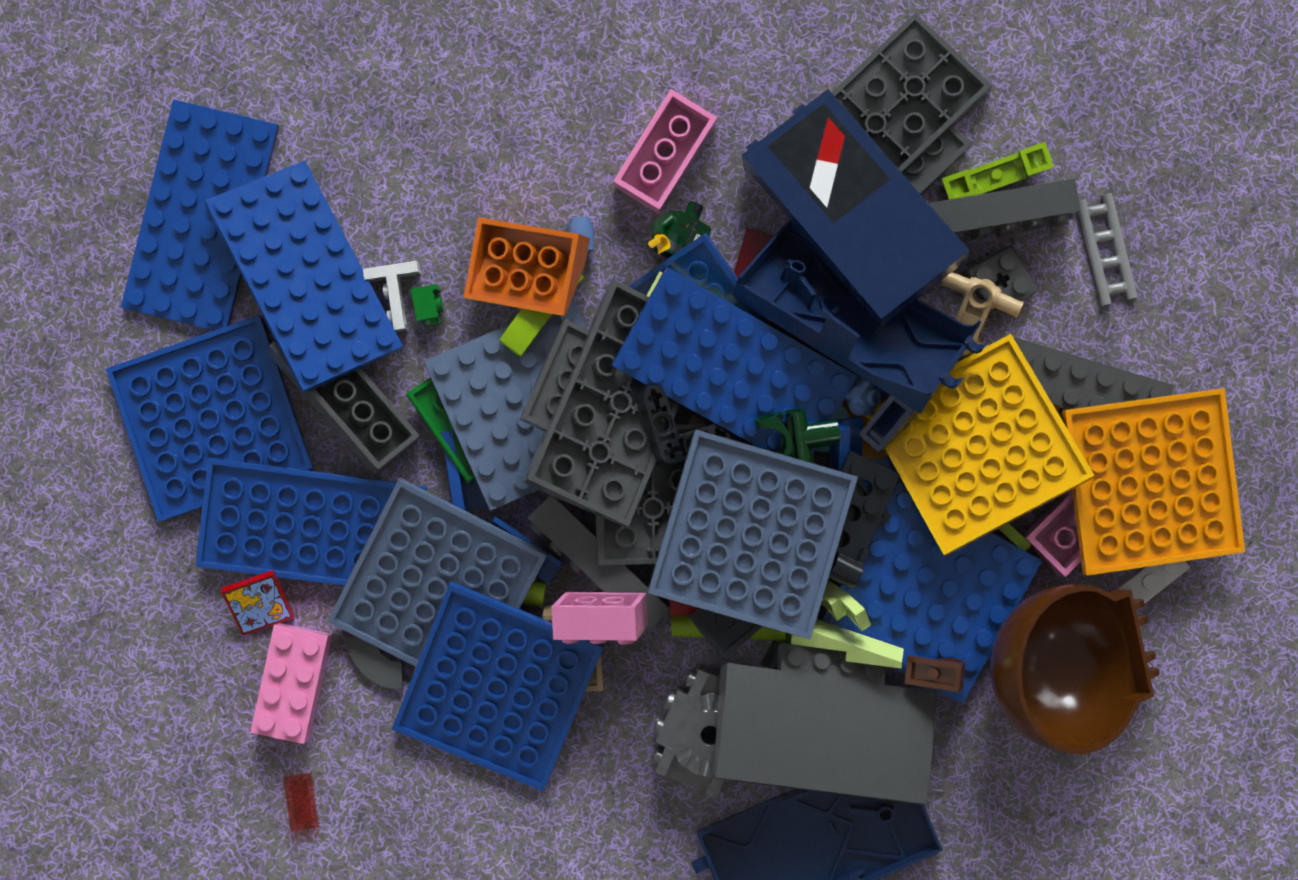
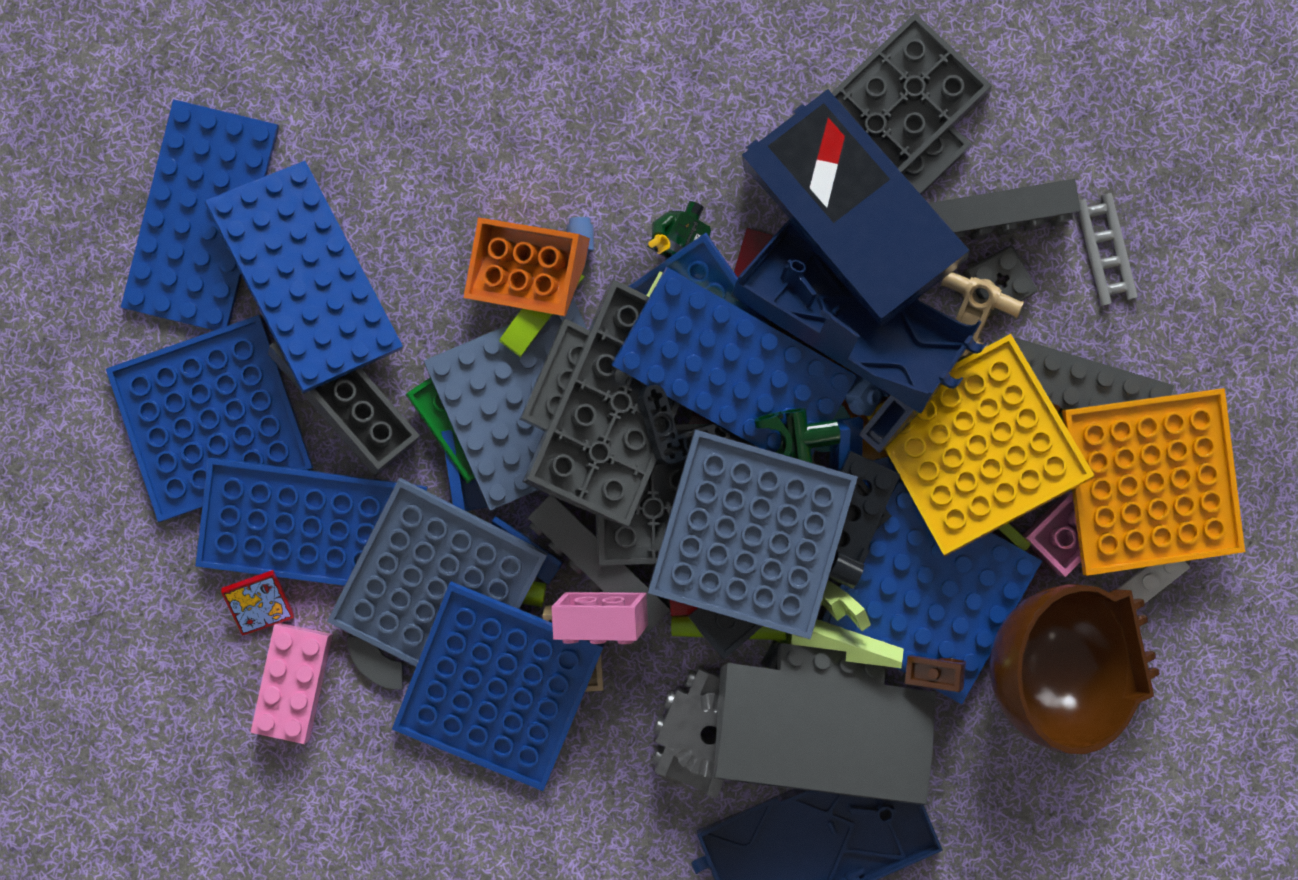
(301, 801): clear red tile -> none
(393, 290): white bracket -> none
(427, 305): green brick -> none
(665, 151): bright pink brick -> none
(999, 172): lime slope -> none

